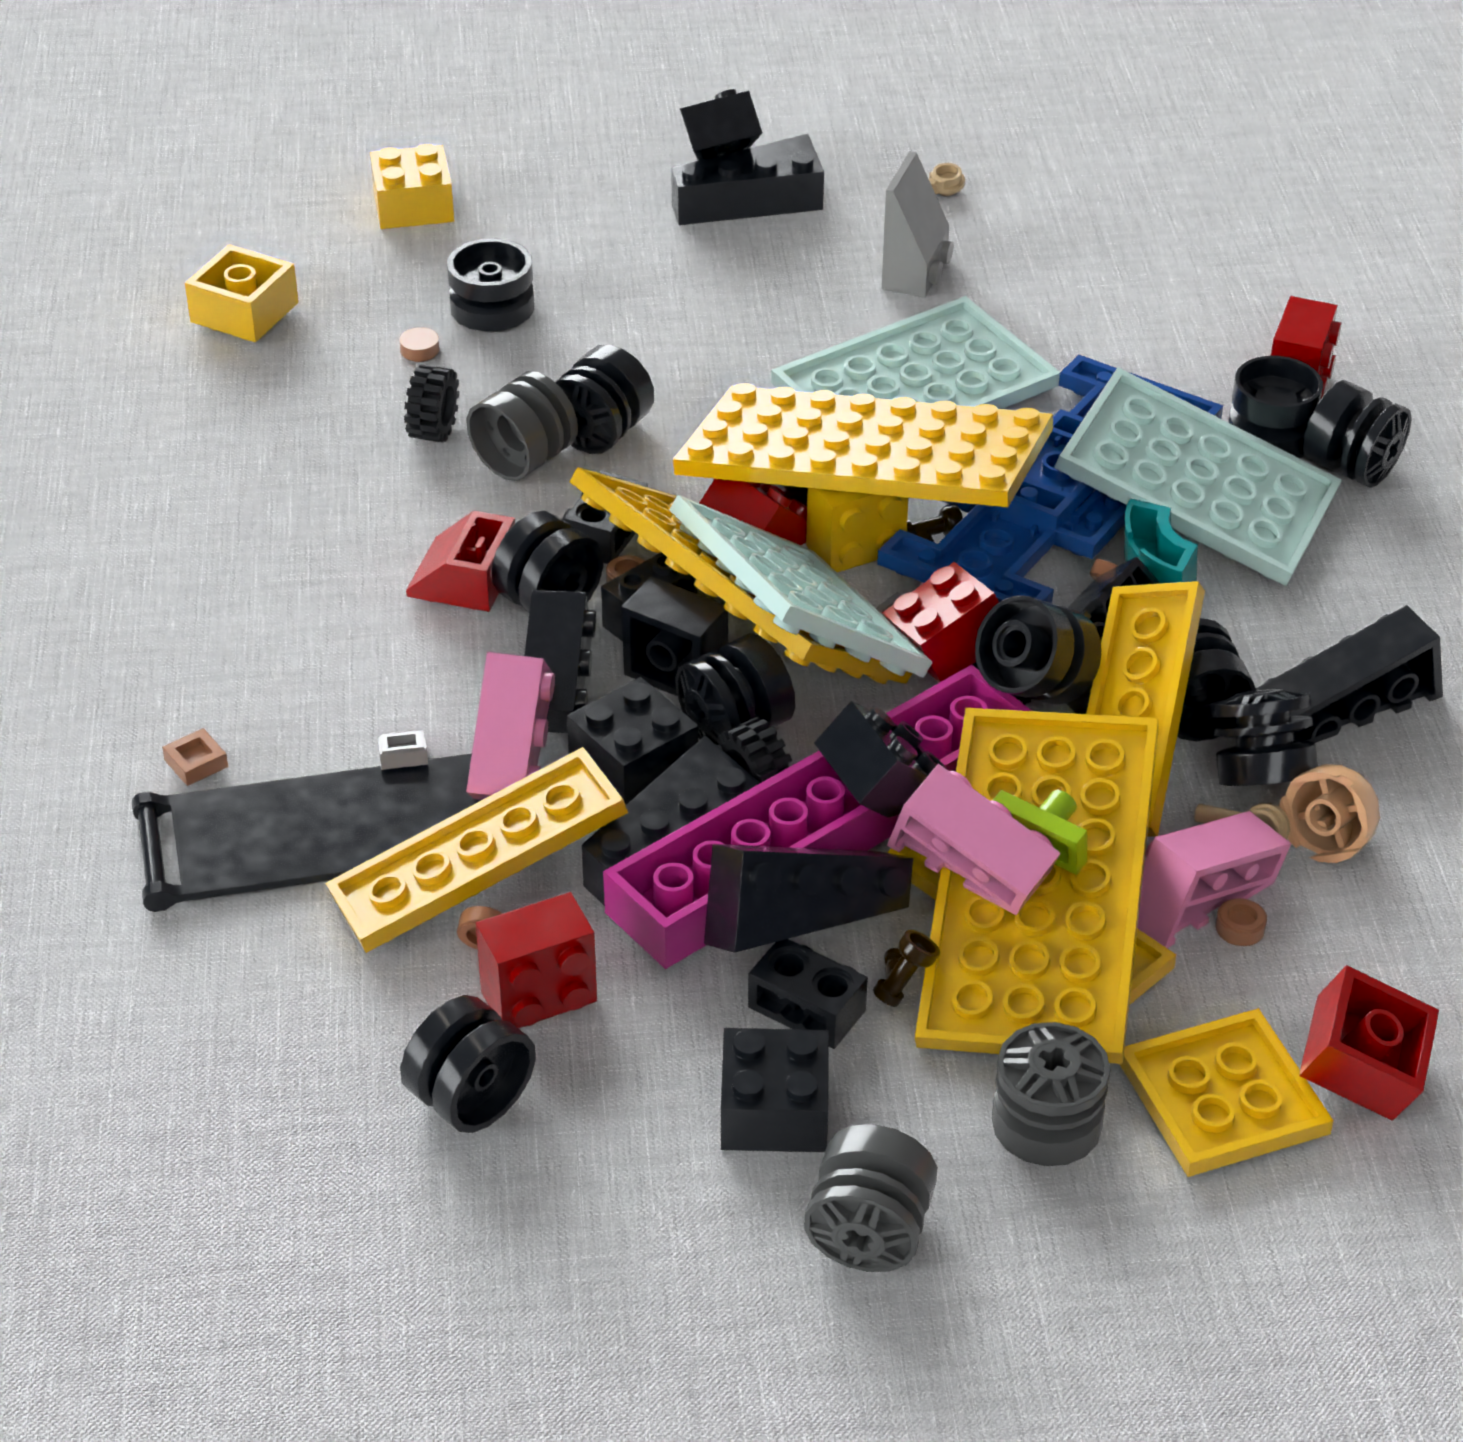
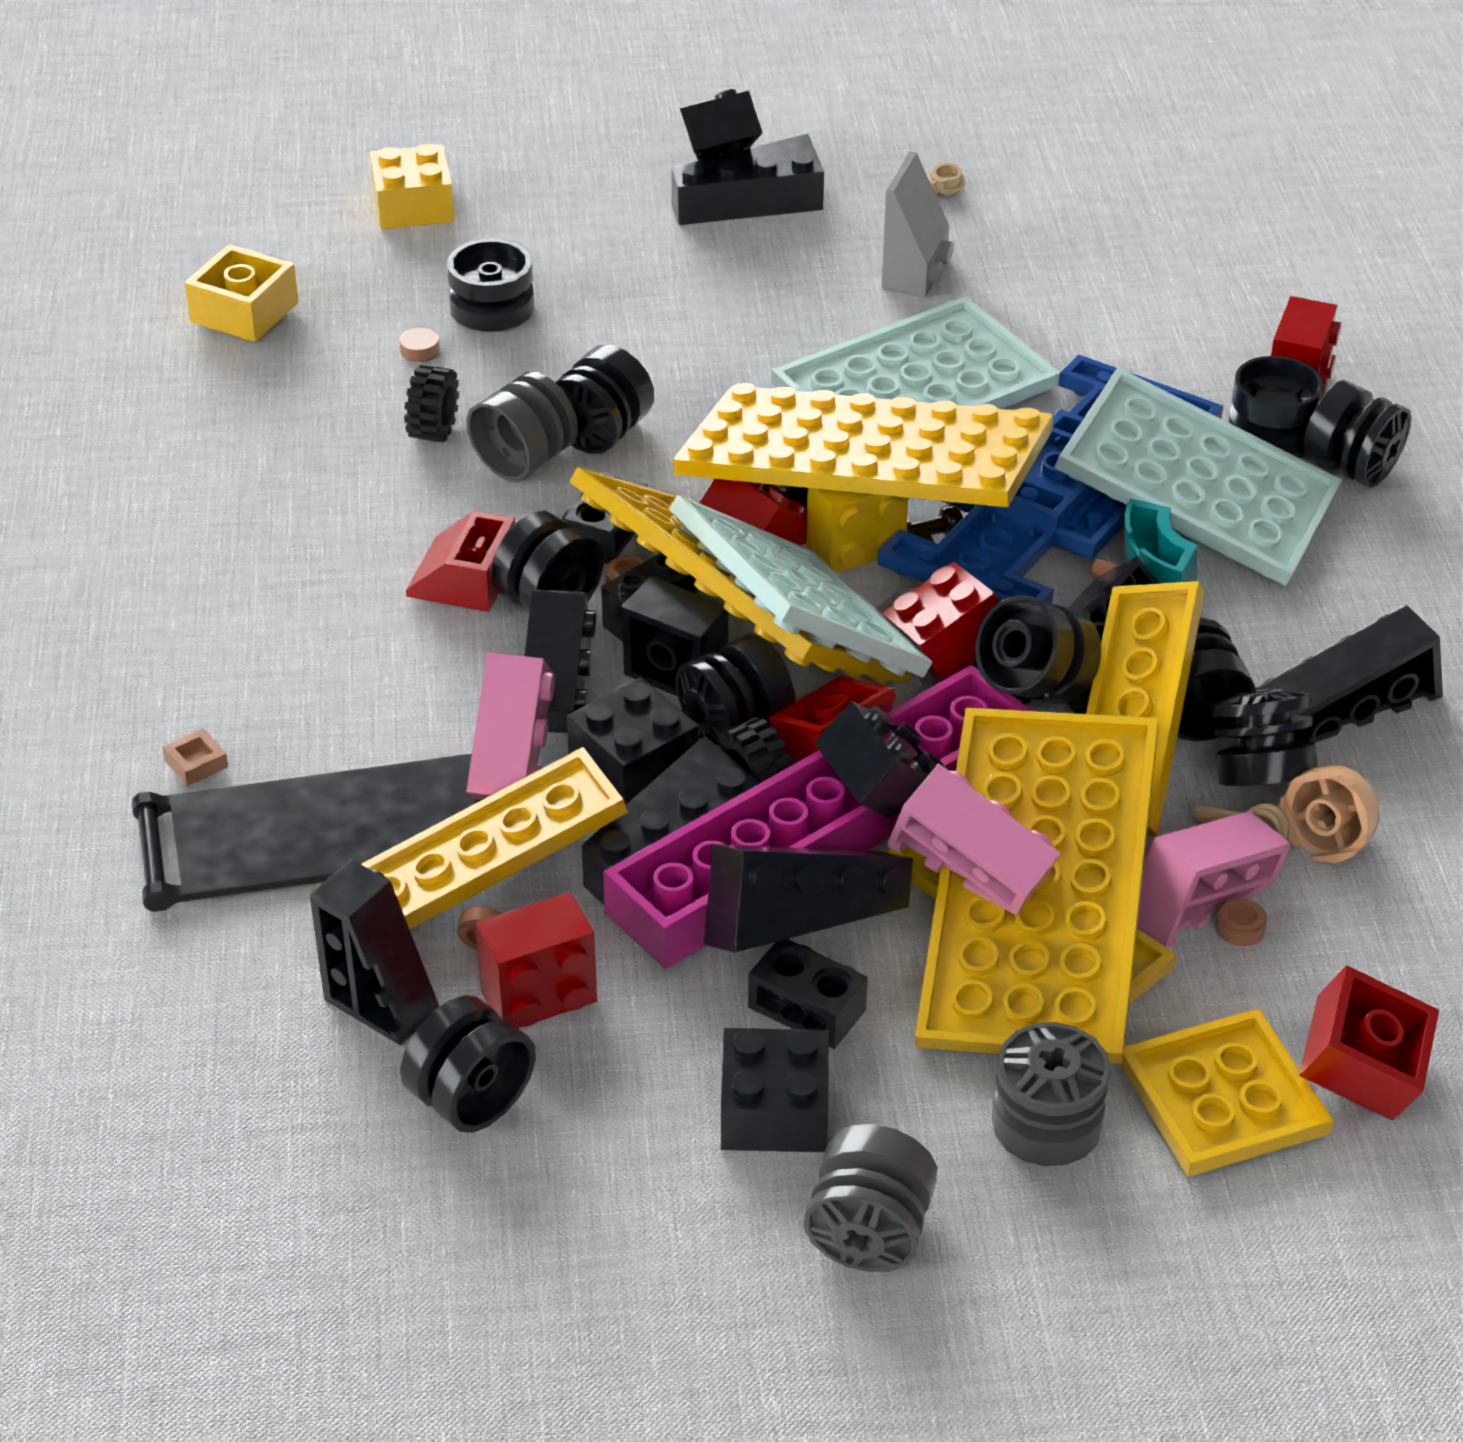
(369, 953): none -> black wedge
(402, 749): light grey tile -> none
(810, 716): none -> red slope
(913, 952): dark brown piece -> none
(1052, 822): lime tile -> none

